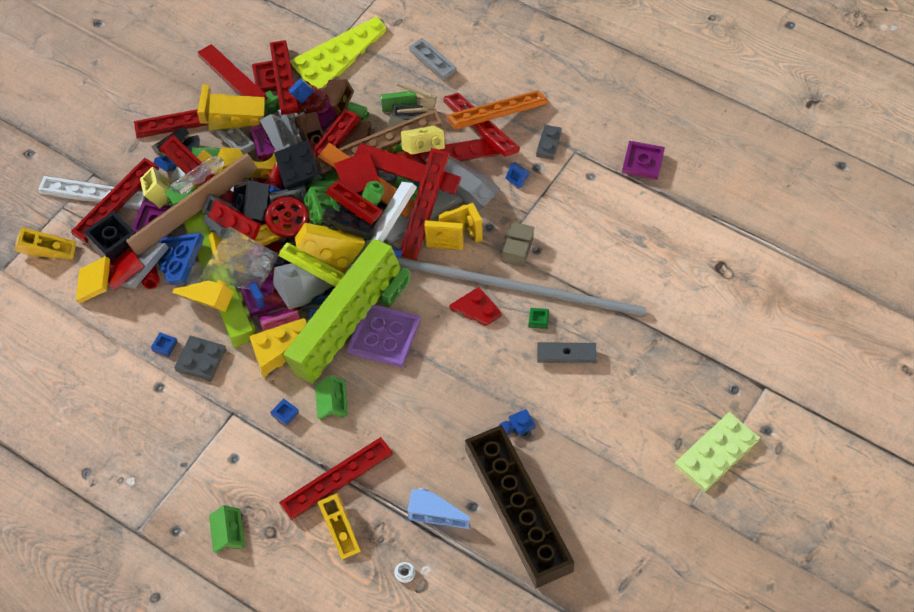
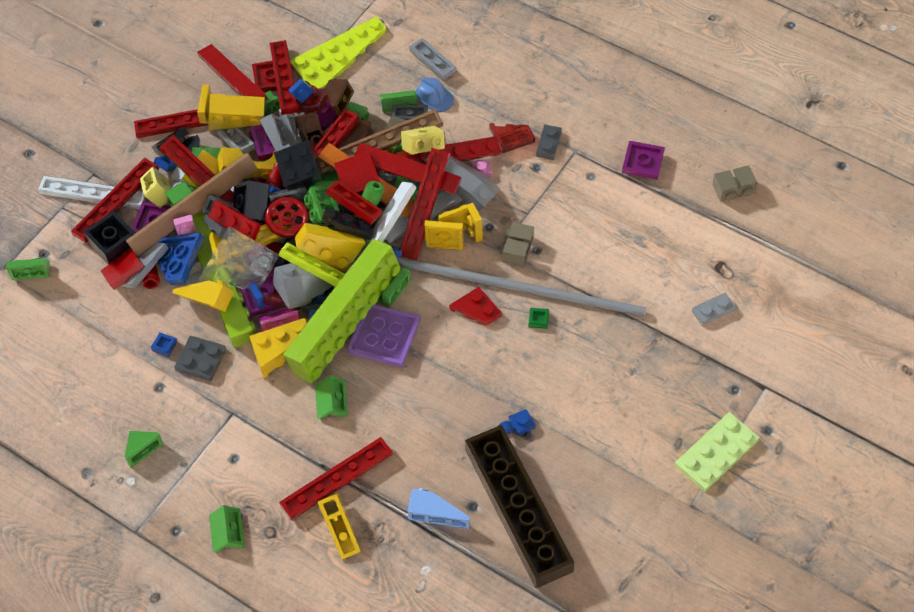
(28, 268): none -> bright green bracket
(44, 244): yellow slope -> none
(93, 279): yellow tile -> none
(140, 445): none -> bright green slope
(184, 225): none -> bright pink plate
(197, 175): clear plate -> none
(284, 412): blue plate -> none
(404, 566): white plate -> none
(427, 100): tan plant -> none
(434, 95): none -> medium blue piece
(482, 166): none -> bright pink plate
(486, 129): red tile -> none
(496, 109): orange tile -> none
(512, 136): none -> clear red wing
(517, 174): blue tile -> none
(556, 352): dark grey tile -> none
(713, 309): none -> light grey plate
(729, 187): none -> dark tan piece

